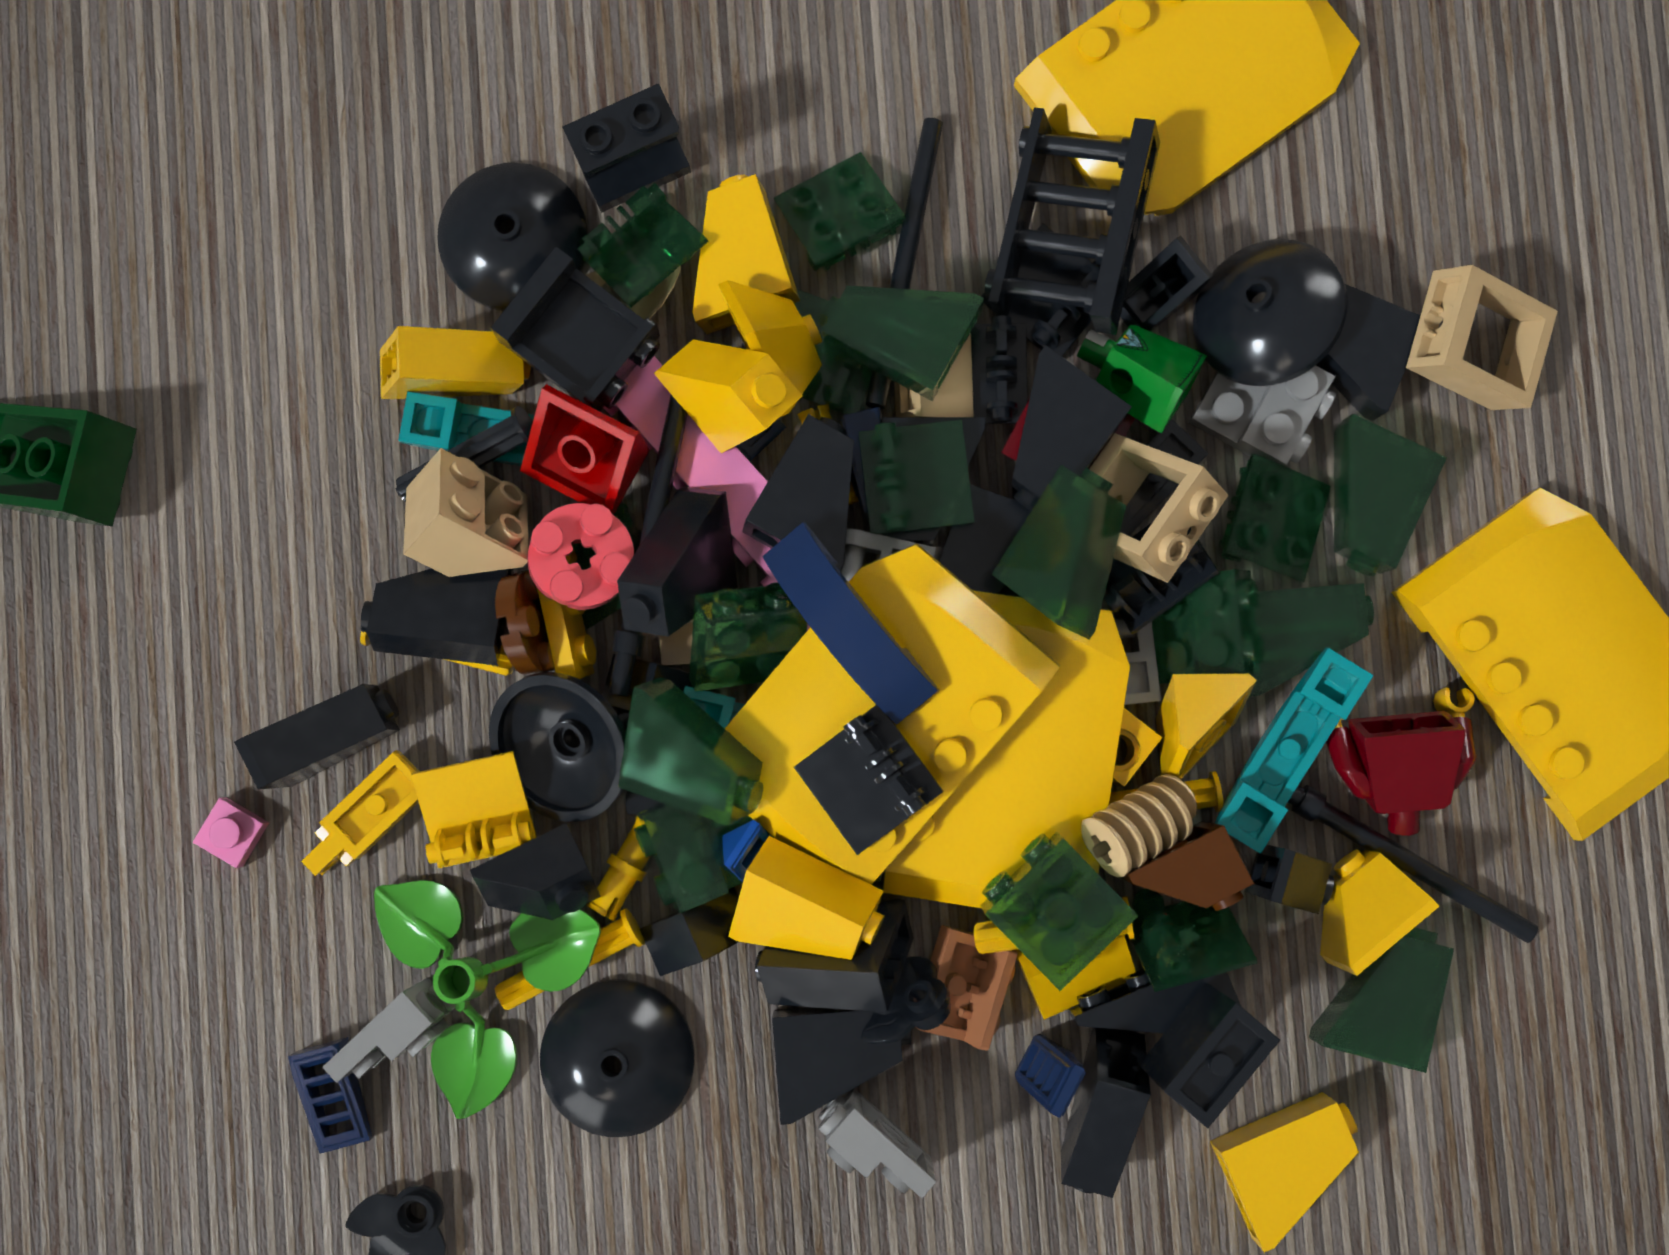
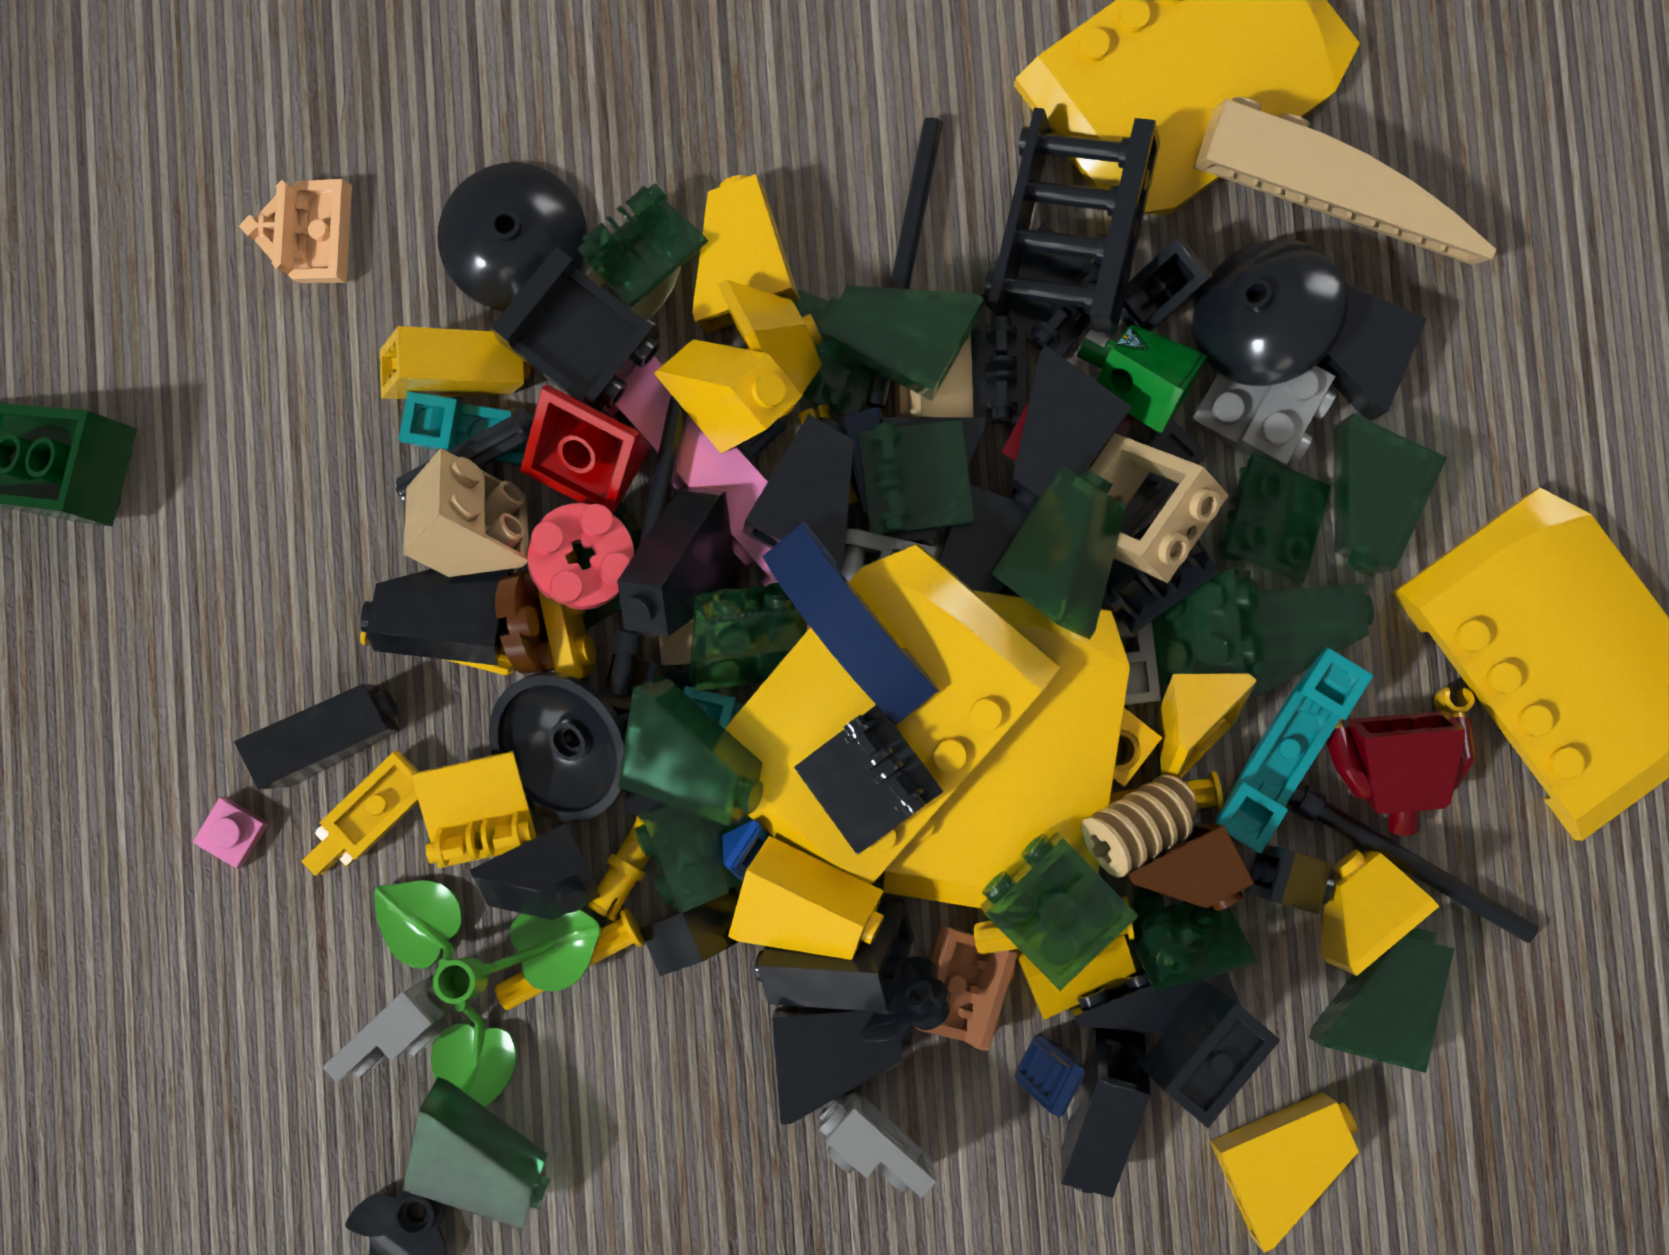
(306, 230): none -> light nougat slope
(307, 1085): dark blue slope -> none
(474, 1159): none -> clear green slope
(628, 147): black panel -> none
(638, 1028): black dish -> none
(840, 211): clear green hinge -> none
(1331, 178): none -> tan slope
(1440, 350): tan window -> none

